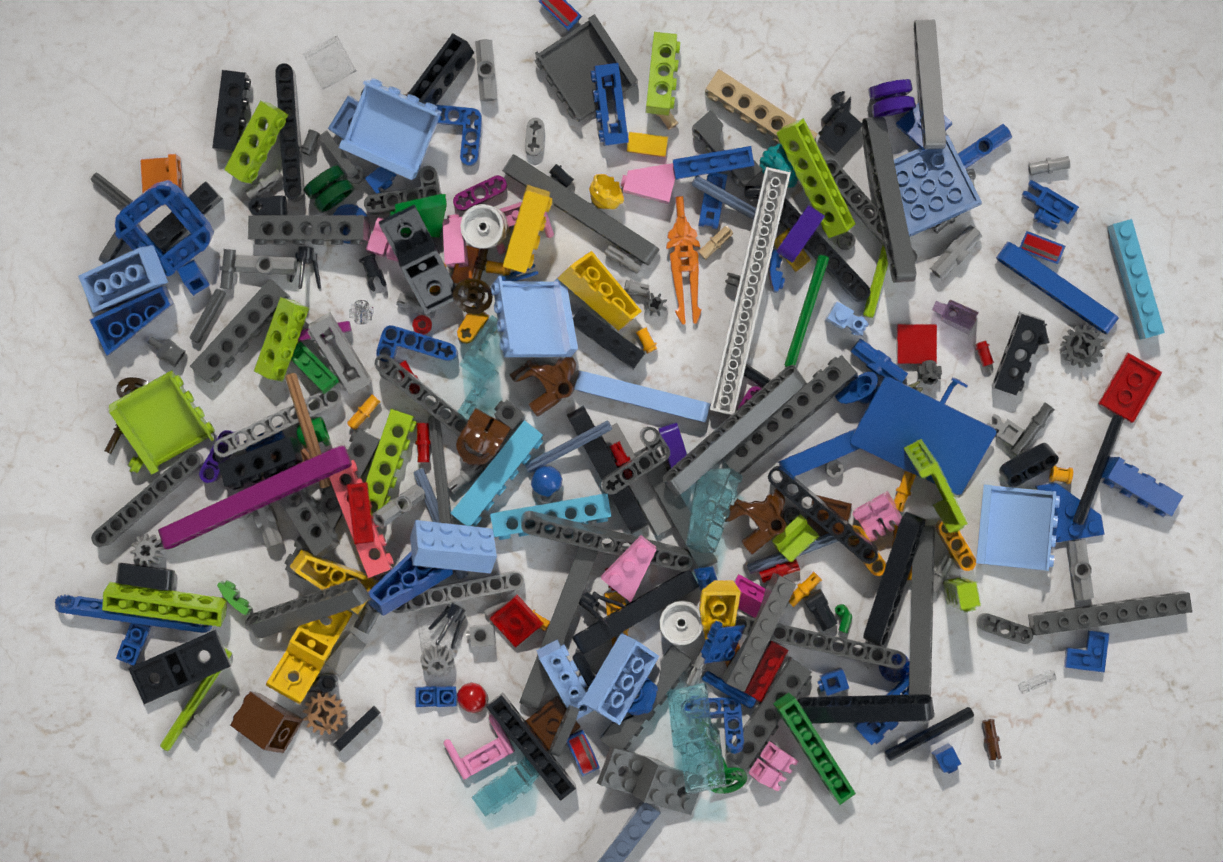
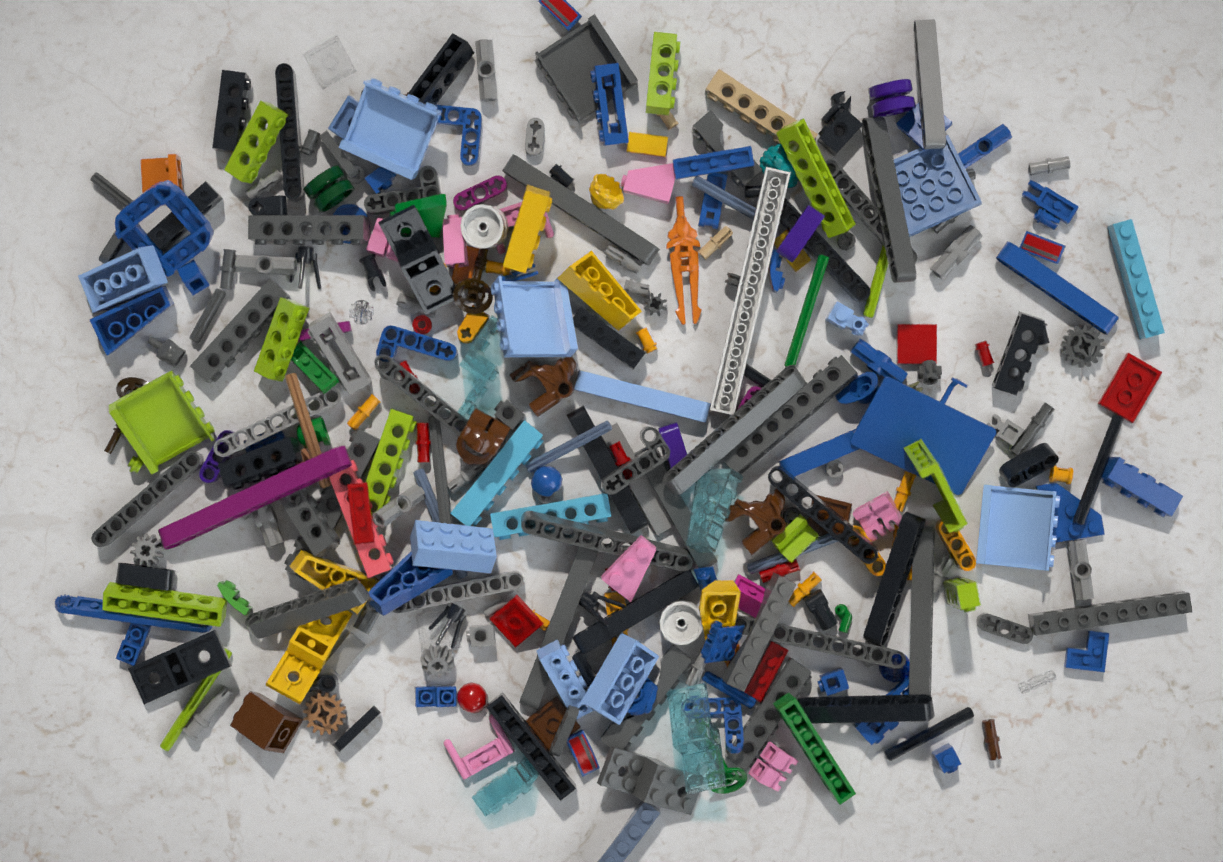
(962, 321): clear purple torso -> none

